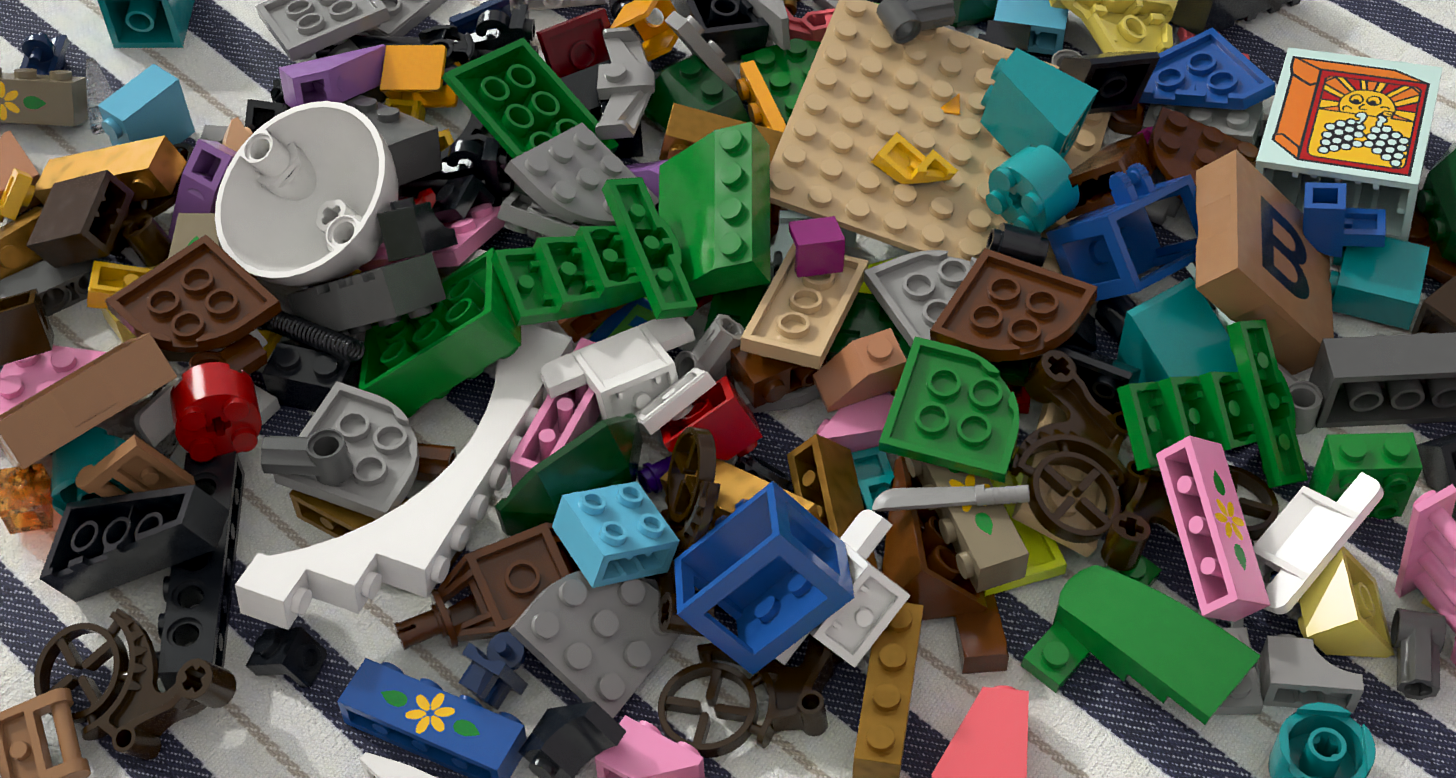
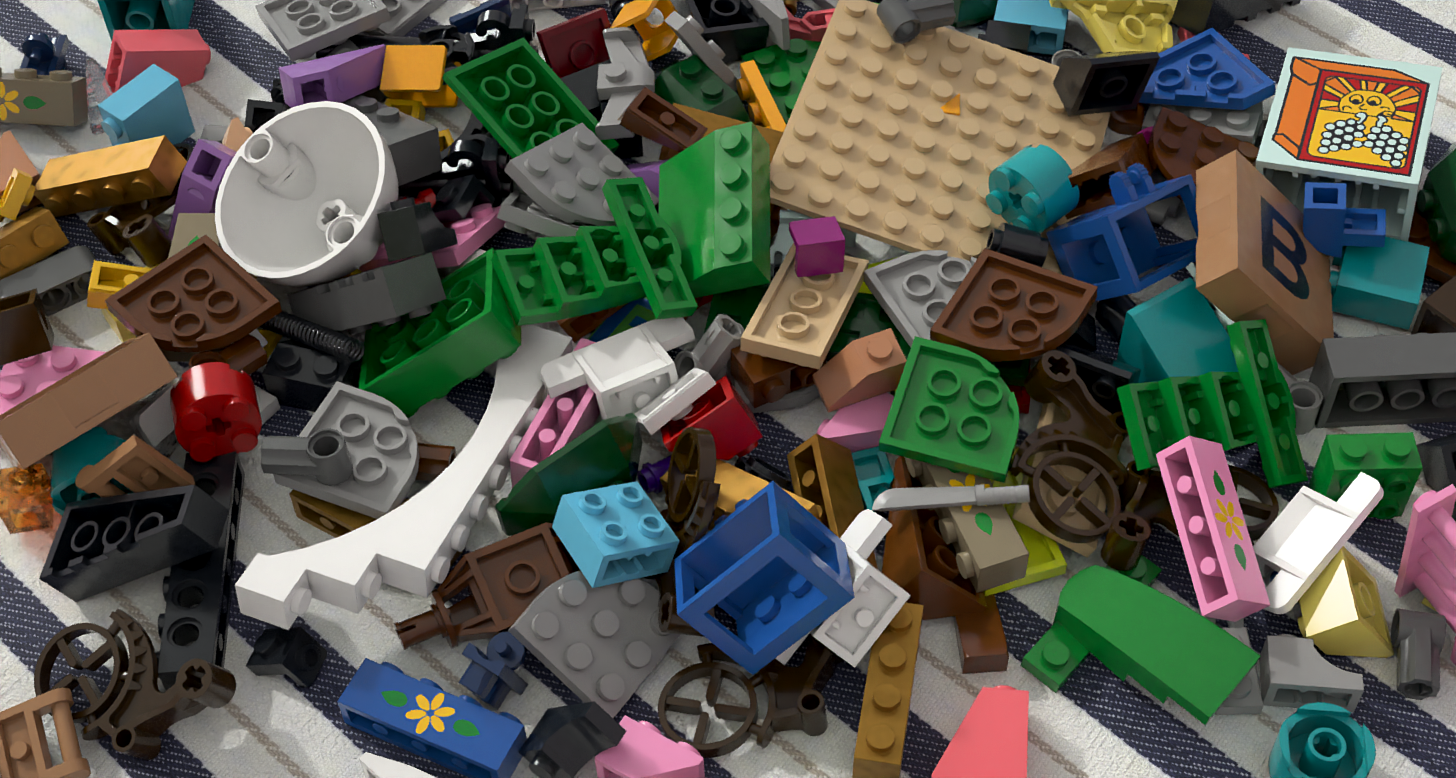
(81, 219): dark brown brick -> none
(174, 50): none -> coral slope
(661, 122): none -> reddish brown slope
(909, 165): yellow slope -> none
(1035, 105): teal slope -> none

